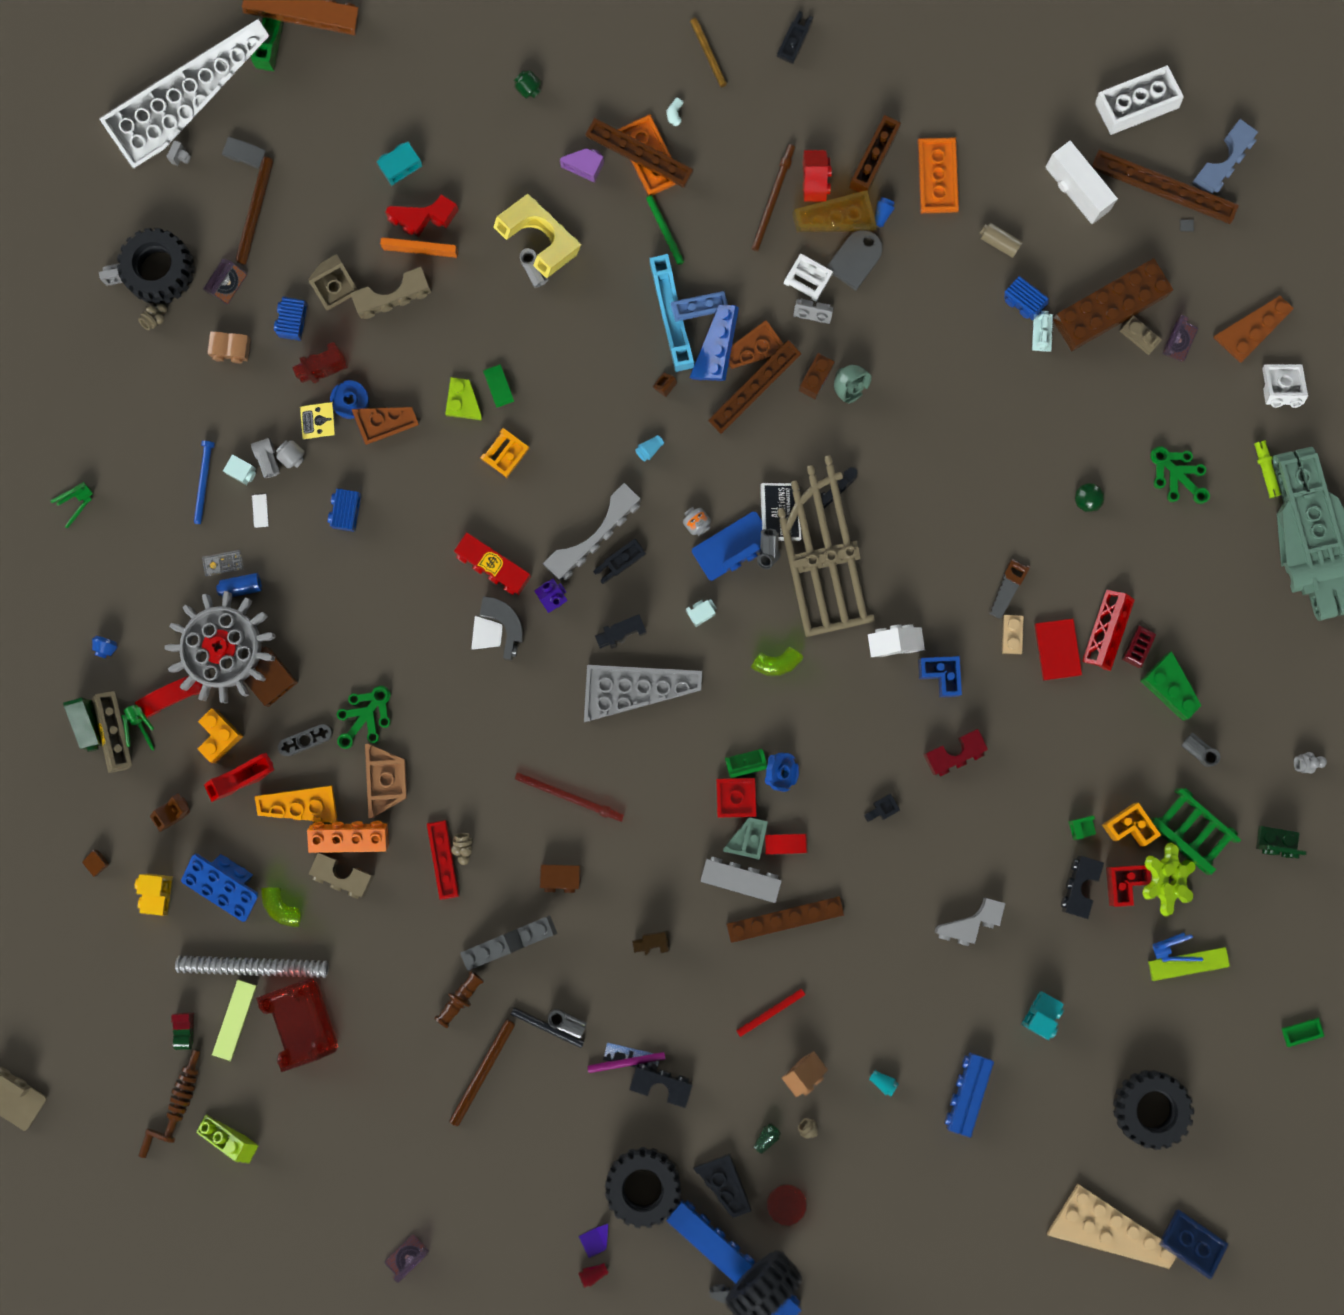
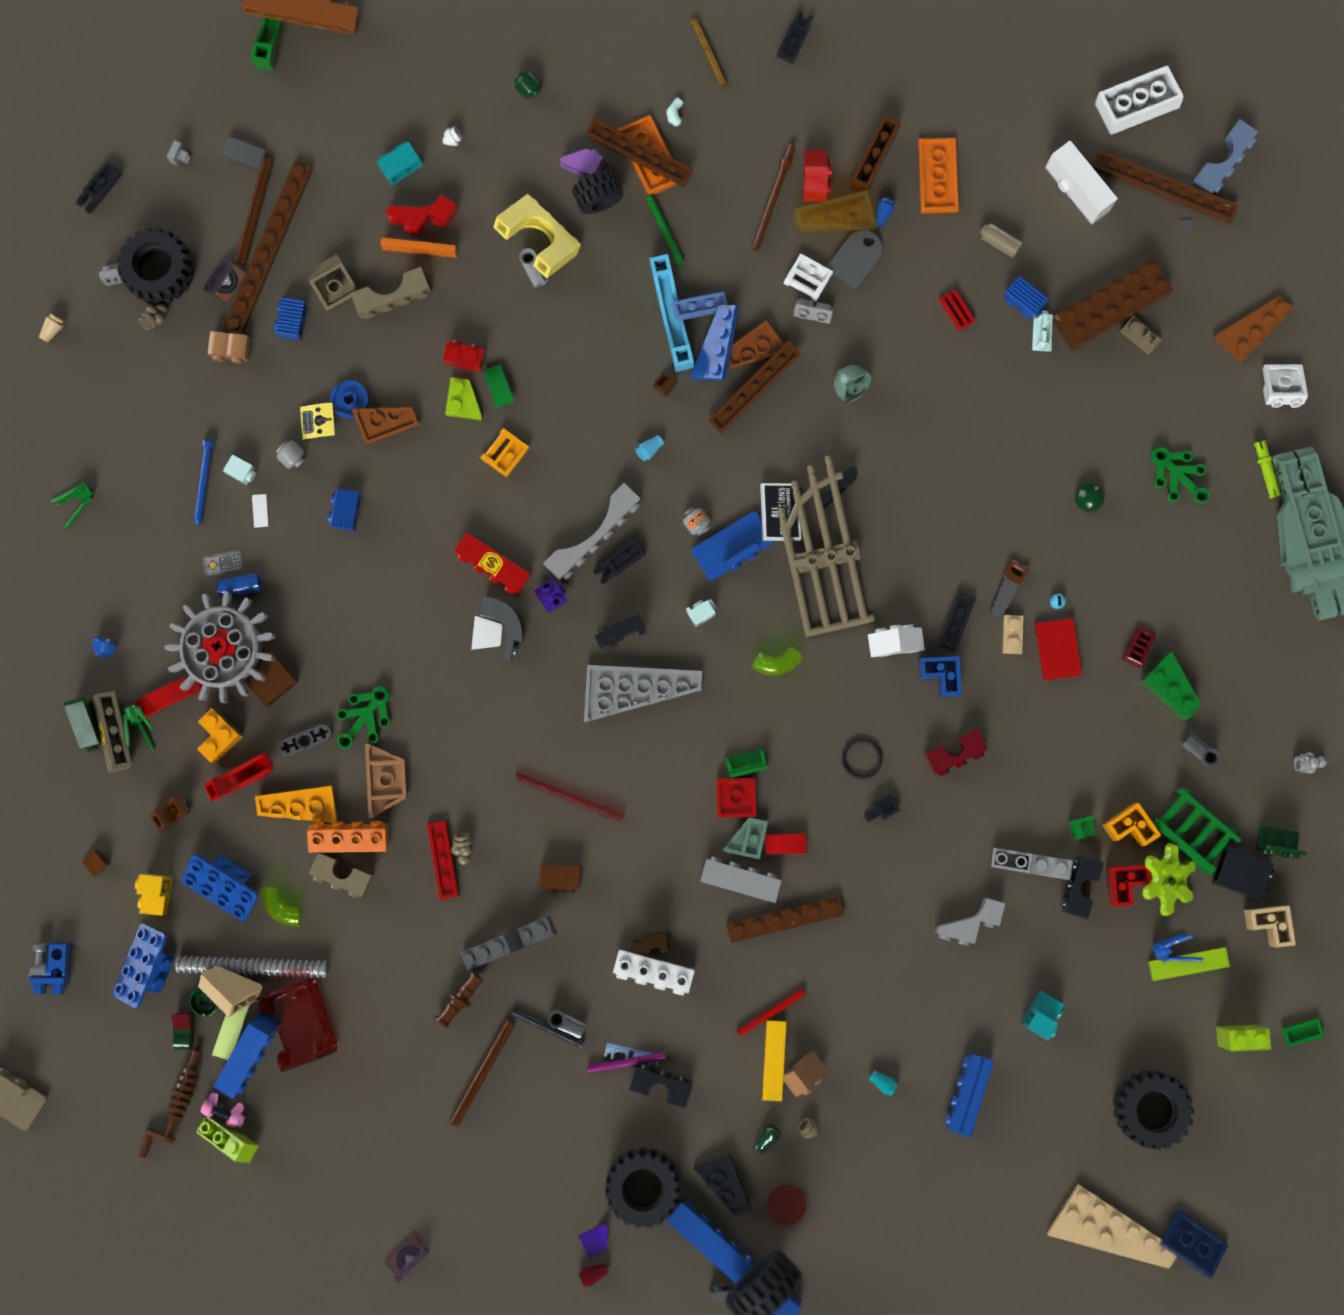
(51, 327): none -> tan cone
(55, 971): none -> blue hips
(99, 186): none -> black hinge
(144, 967): none -> blue bracket
(162, 110): white wedge -> none
(202, 1004): none -> dark green hair
(229, 989): none -> tan slope
(233, 1118): none -> bright pink piece
(247, 1054): none -> blue wedge
(264, 453): light grey piece -> none
(268, 248): none -> reddish brown plate
(320, 365): clear red hips -> none
(452, 136): none -> white plate
(464, 356): none -> red brick
(597, 192): none -> black tyre
(653, 971): none -> white brick
(768, 549): dark grey piece -> none
(774, 1060): none -> yellow tile
(776, 764): blue plate -> none
(816, 376): reddish brown brick -> none
(861, 776): none -> black tyre
(954, 293): none -> red tile
(956, 620): none -> black tile
(1032, 864): none -> light grey slope
(1054, 601): none -> medium azure hinge
(1113, 630): red fence -> none
(1180, 339): panel -> none
(1243, 874): none -> black brick
(1243, 1037): none -> lime brick
(1276, 921): none -> tan brick

